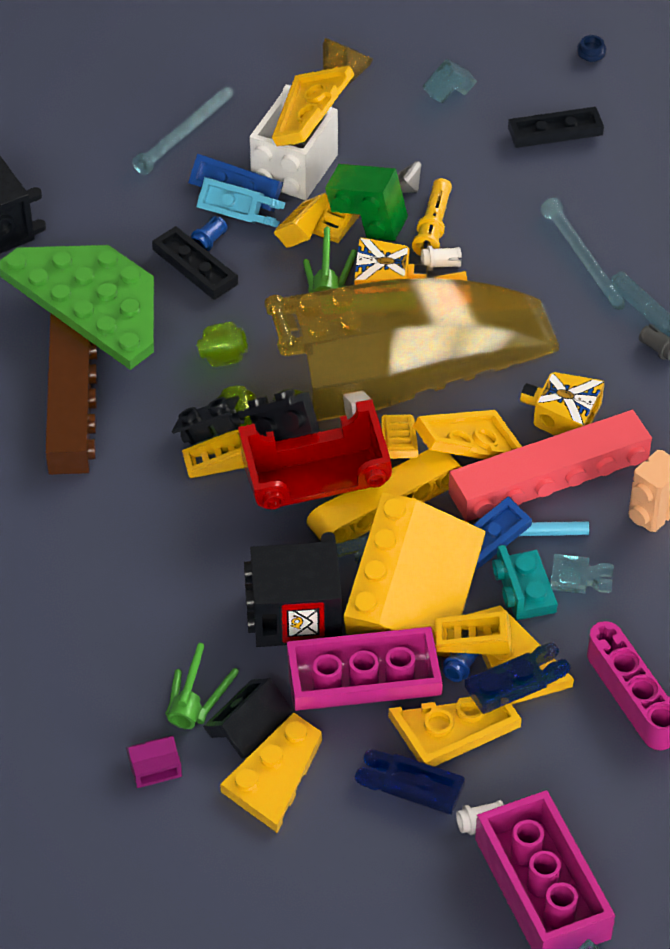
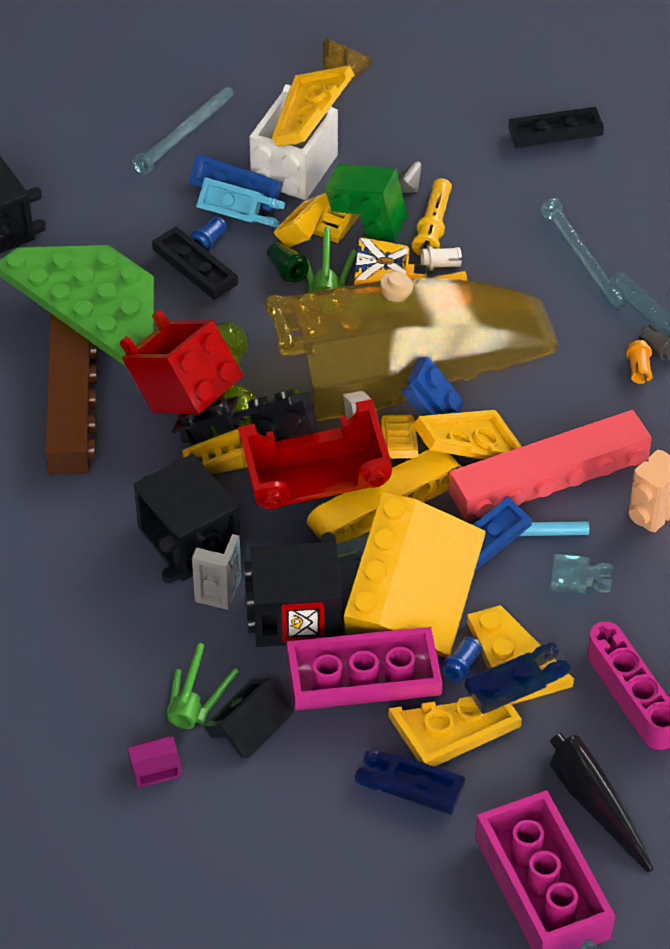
(181, 365): none -> red container
(184, 511): none -> black container
(217, 574): none -> light grey panel
(271, 774): yellow wing -> none
(289, 263): none -> dark green cone
(396, 286): none -> tan plate
(430, 390): none -> blue plate
(446, 79): clear light blue piece -> none
(467, 816): white pin -> none
(487, 644): yellow slope -> none
(524, 583): teal bracket -> none
(564, 402): torso -> none
(591, 48): dark blue plate -> none
(593, 790): none -> black piece
(639, 356): none -> light orange pin

